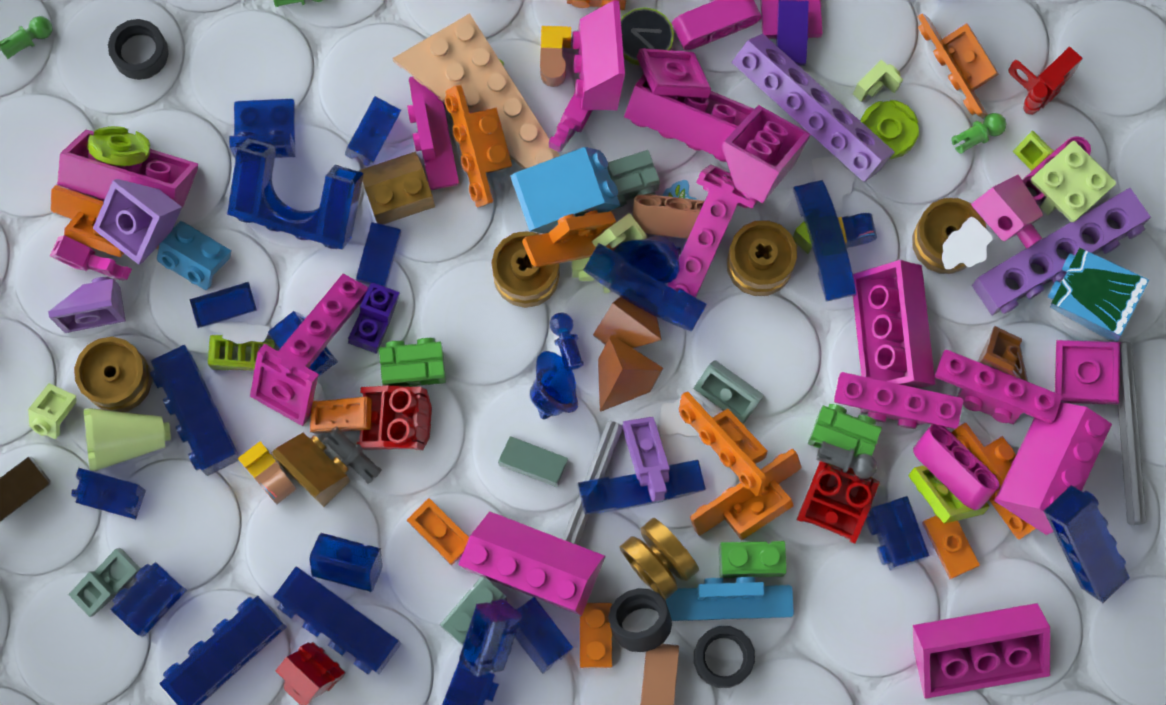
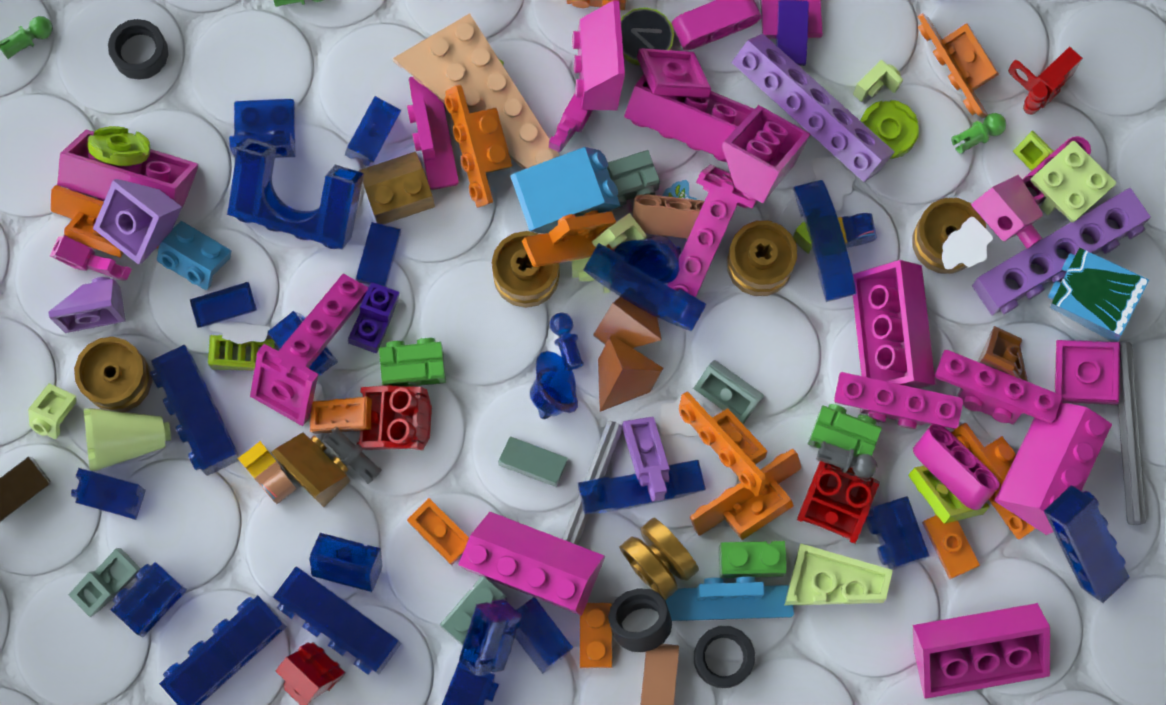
(551, 54): leg -> none
(835, 579): none -> yellowish green wing

